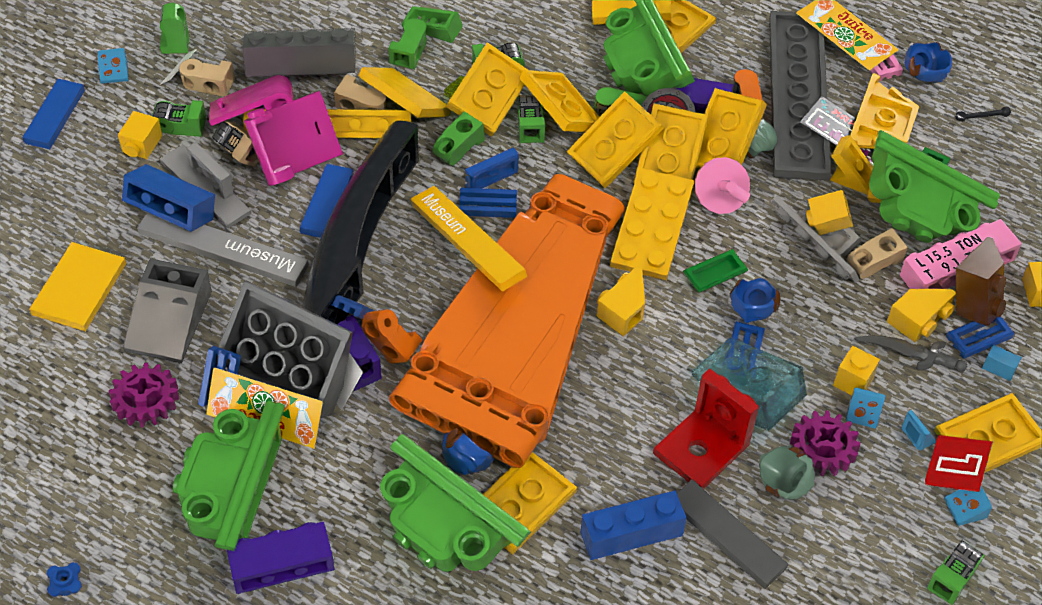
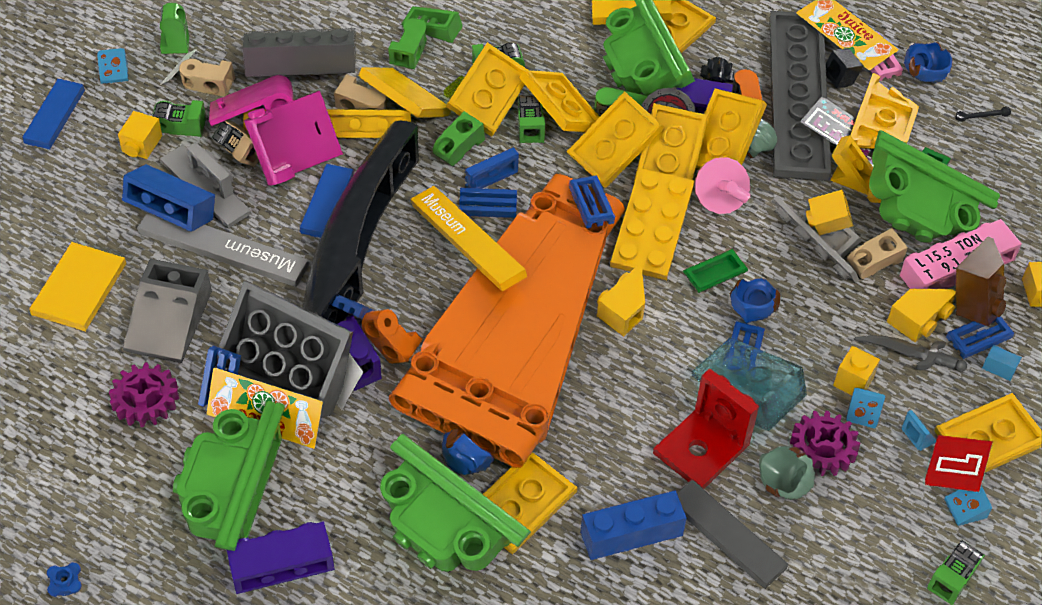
(596, 217): none -> blue tile
(717, 70): none -> black gear
(843, 68): none -> black plate

